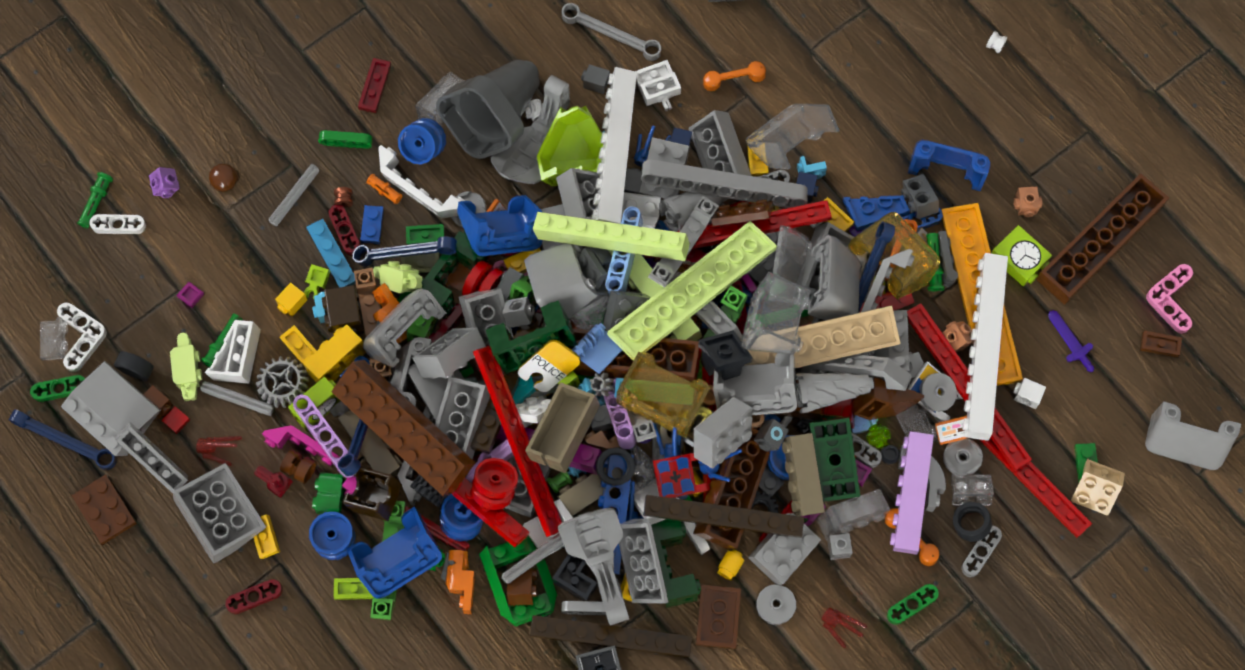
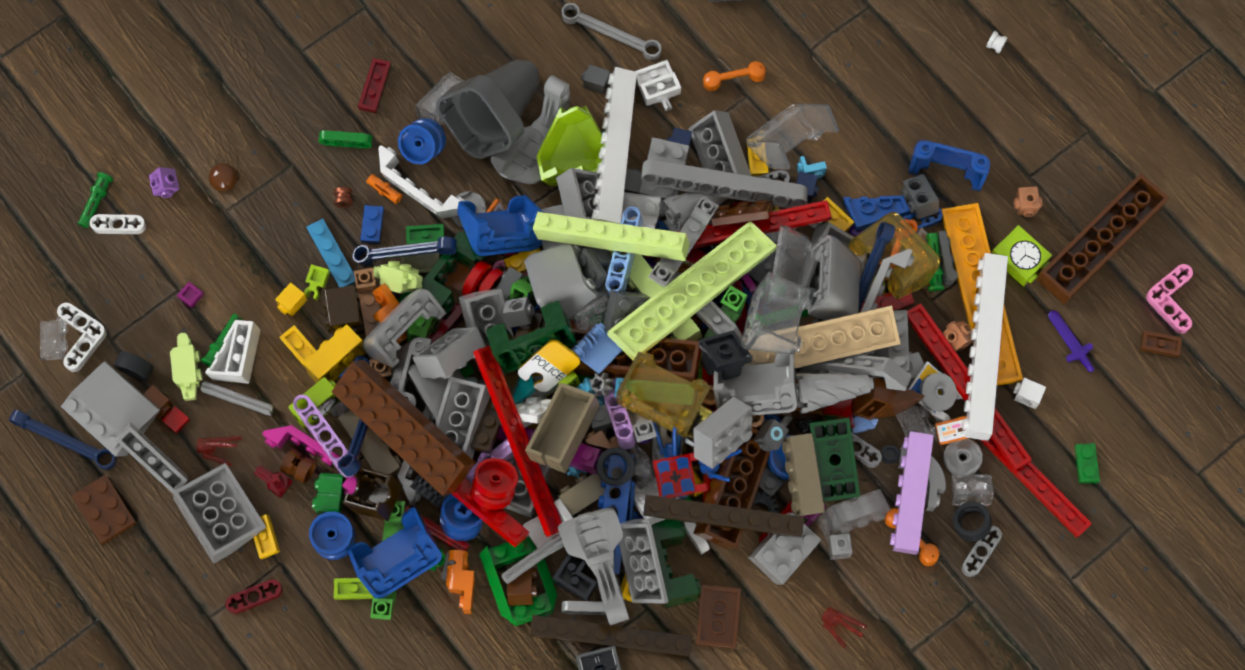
(46, 396): green beam -> none
(286, 375): light grey gear -> none
(293, 195): light grey axle -> none
(318, 310): medium azure bracket -> none
(345, 222): dark red beam -> none
(534, 109): white gear -> none
(559, 481): bright green bush -> none
(642, 155): blue plant -> none
(730, 564): yellow brick -> none
(772, 614): light grey plate -> none
(862, 471): magenta tile -> none
(878, 436): clear neon green gear -> none
(921, 592): green beam -> none
(1098, 487): tan bracket -> none
(1188, 442): light grey windscreen -> none

